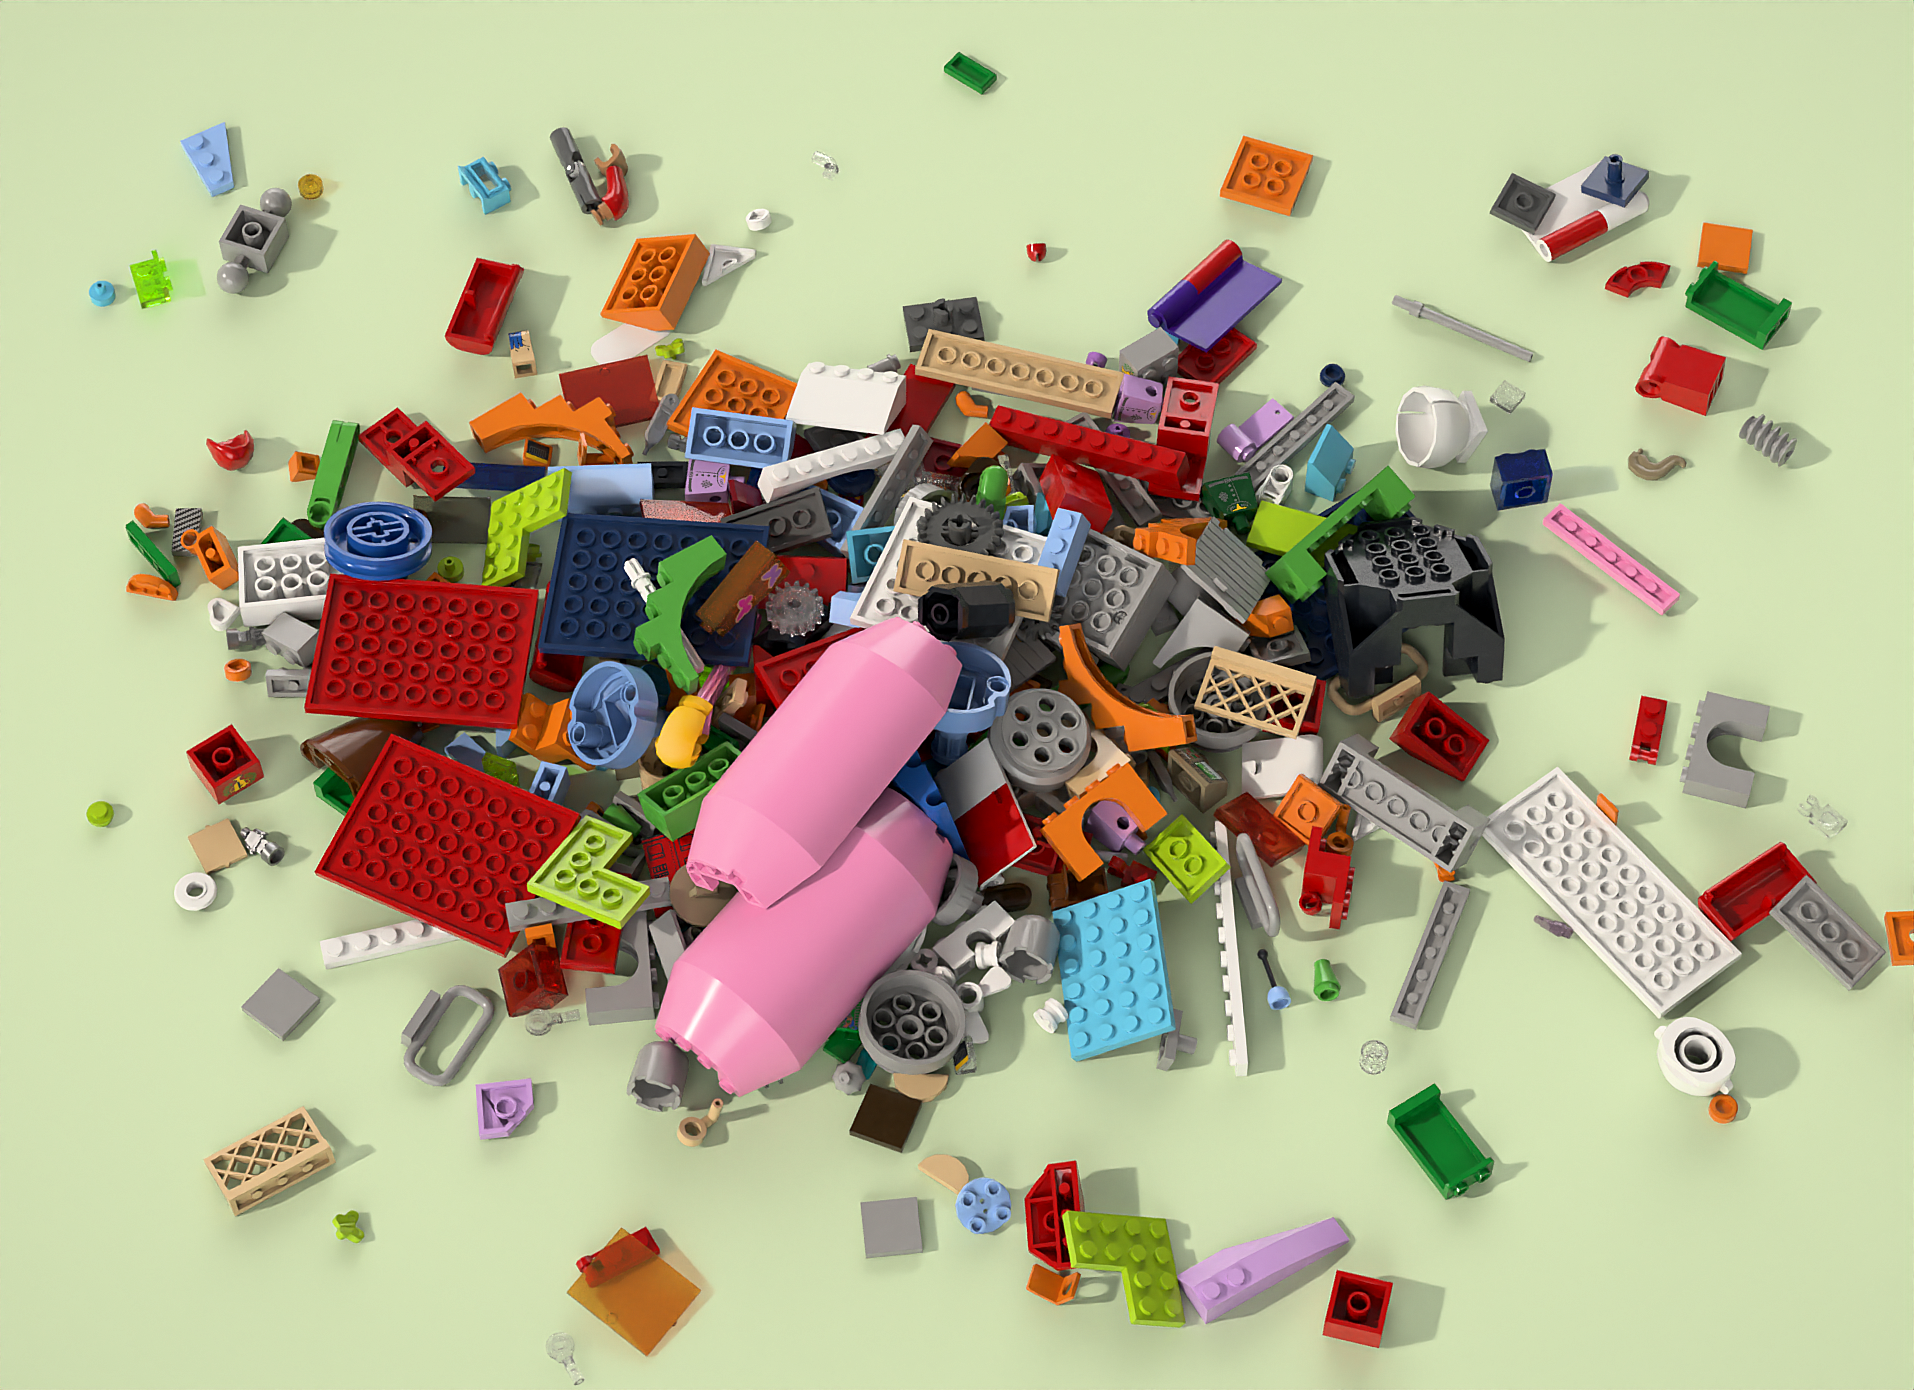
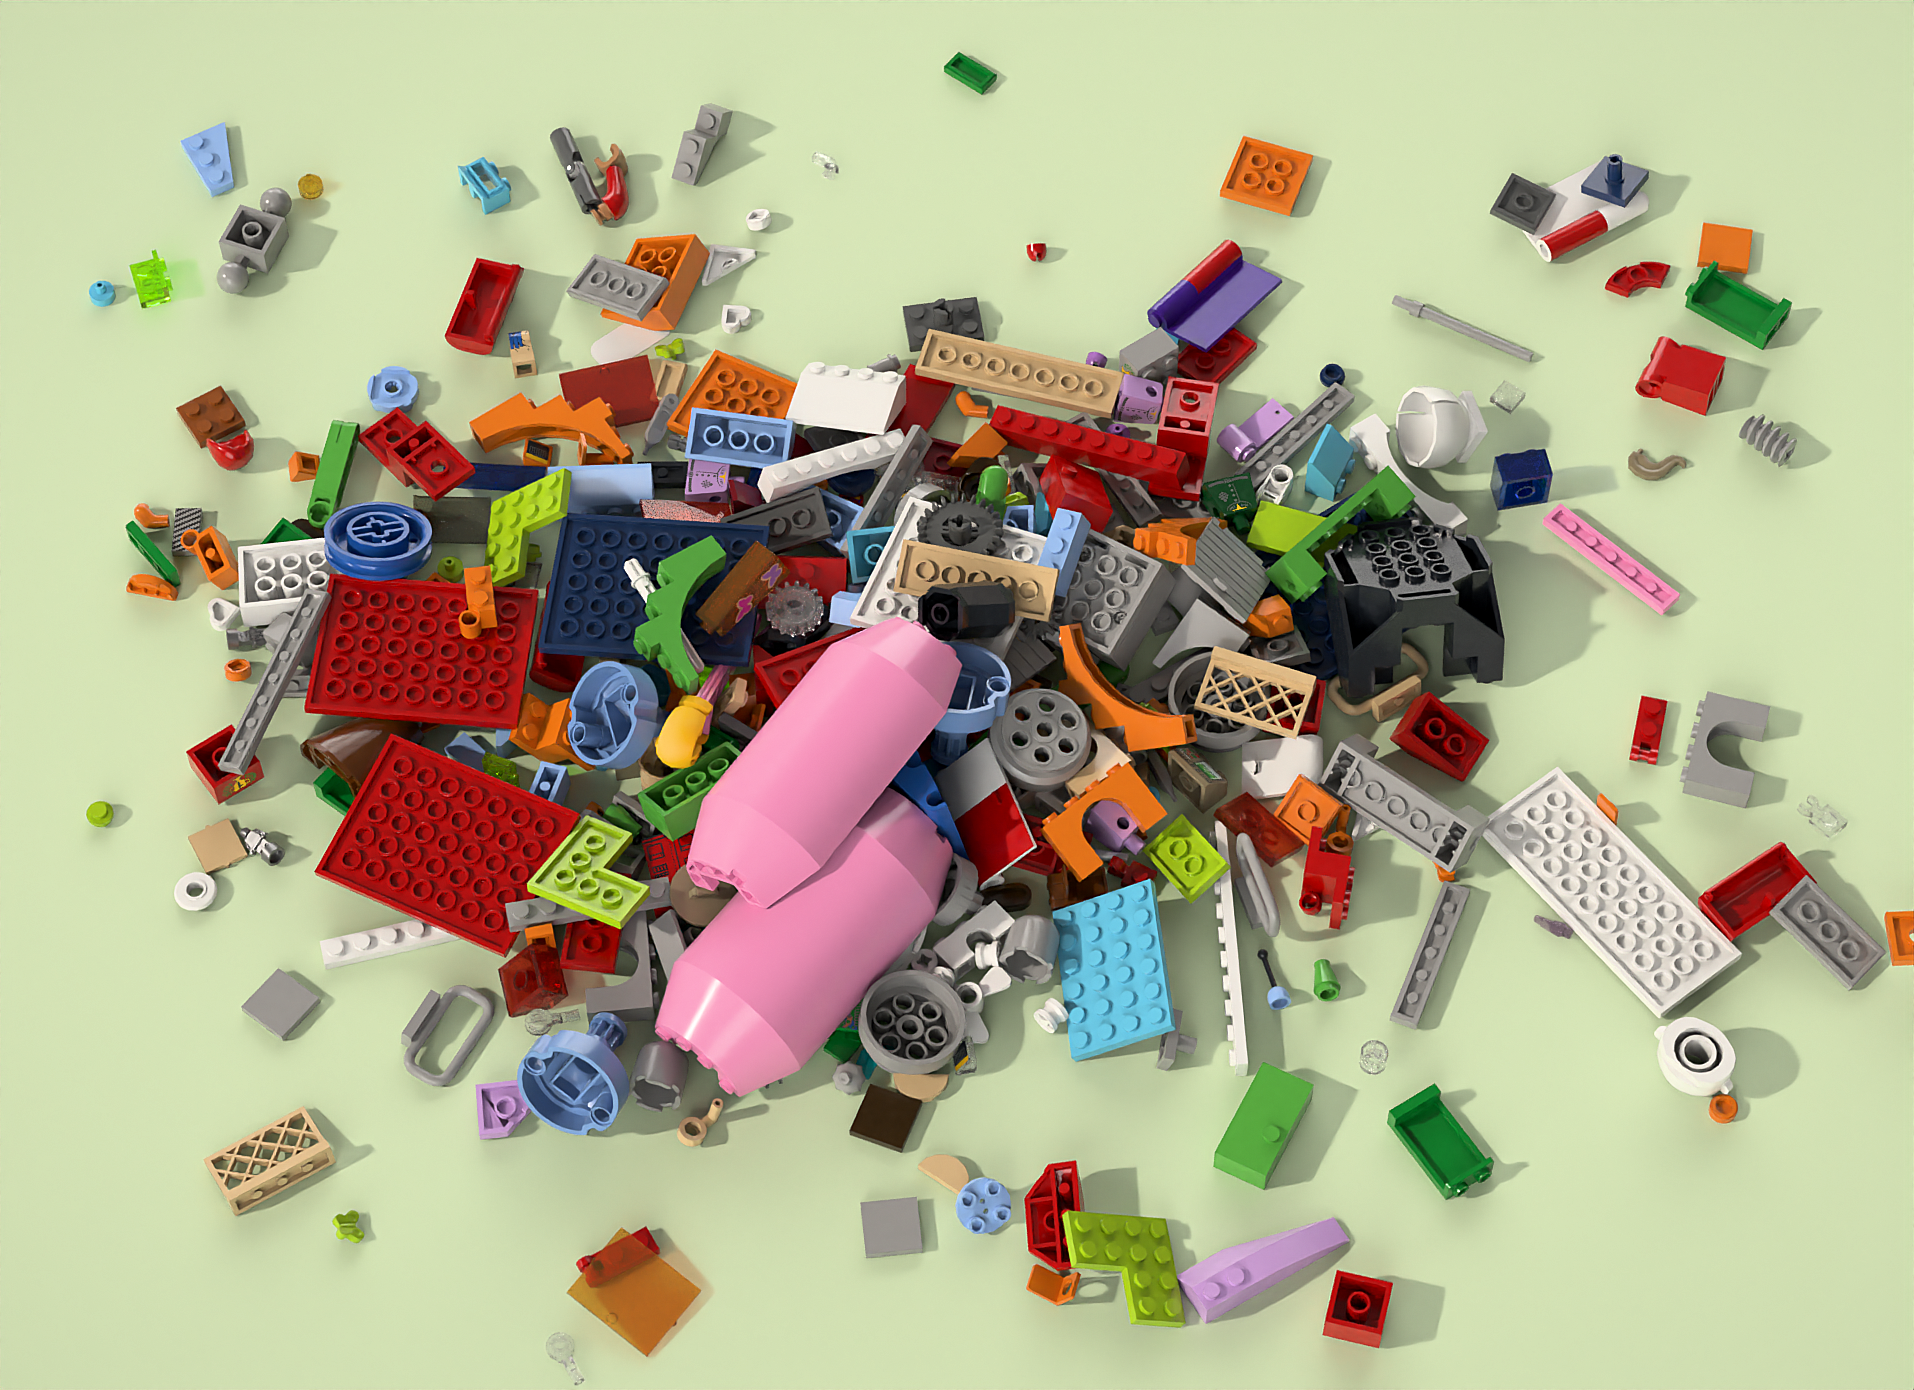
(210, 416): none -> dark orange plate
(274, 682): none -> light grey tile
(389, 377): none -> light blue plate
(480, 602): none -> orange hinge
(576, 1077): none -> medium blue piece
(618, 287): none -> light grey tile
(699, 142): none -> light grey arch
(734, 318): none -> white tile
(1263, 1125): none -> bright green brick
(1371, 441): none -> white arch

